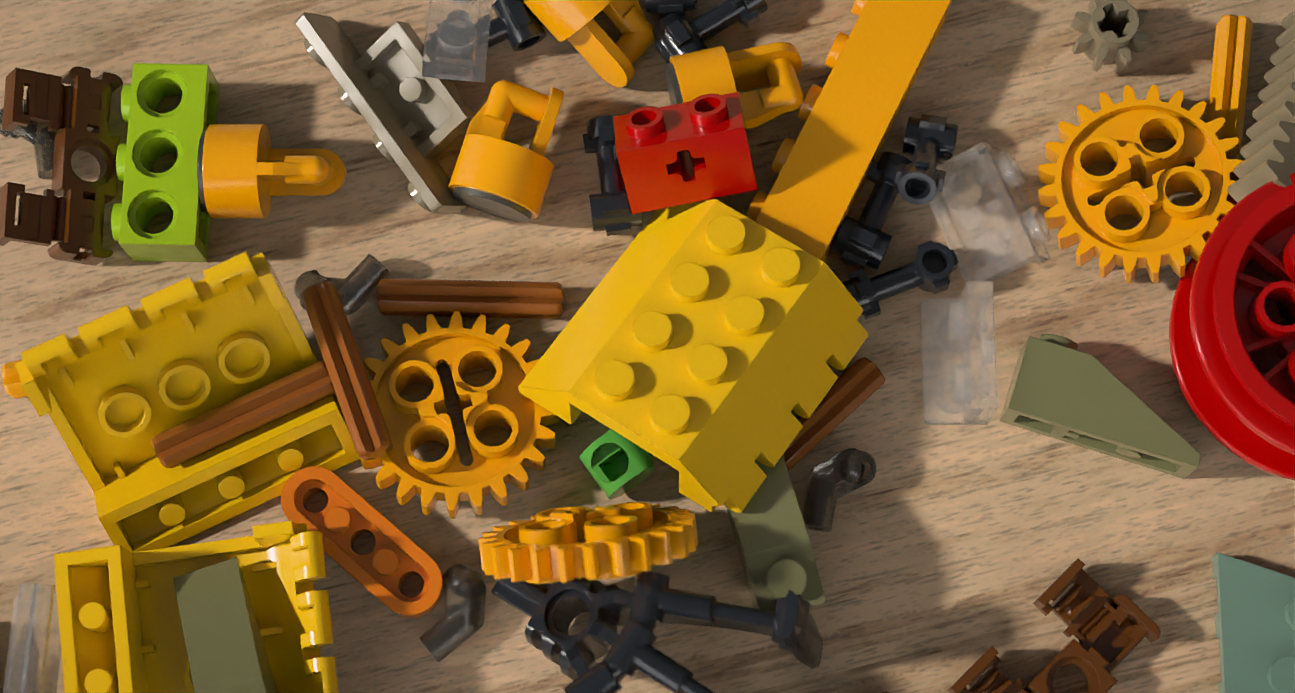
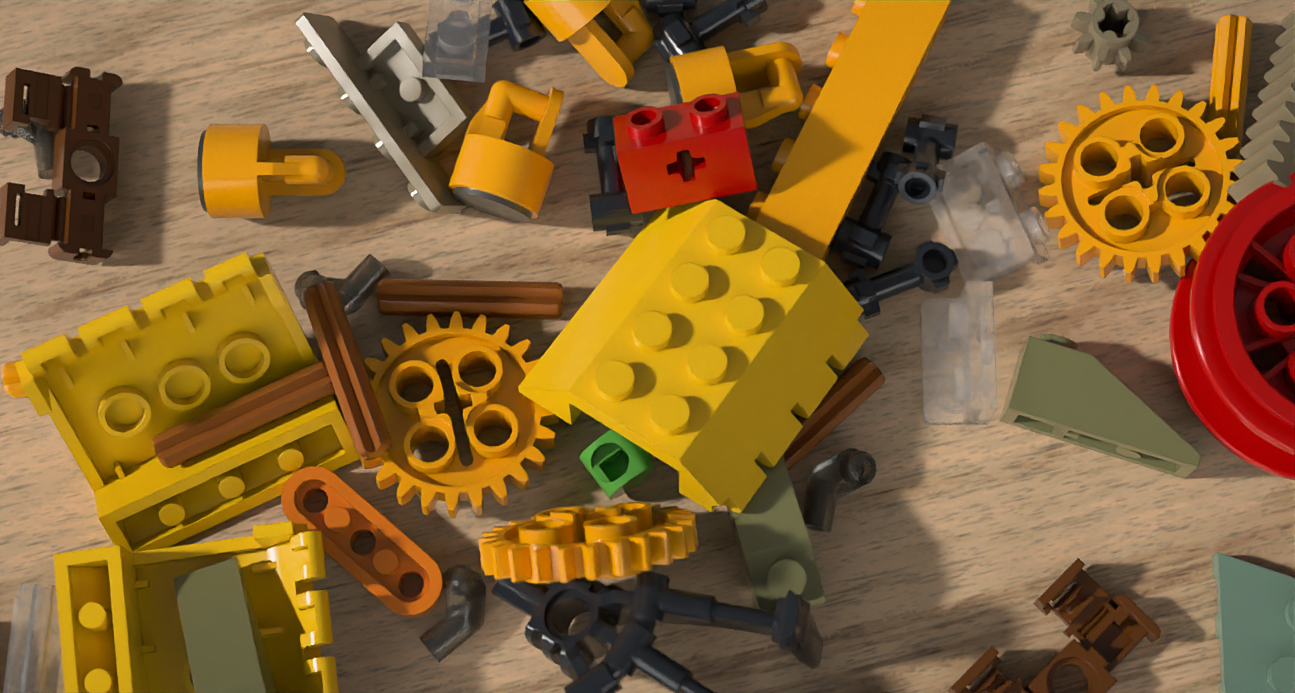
(151, 136): lime brick -> none

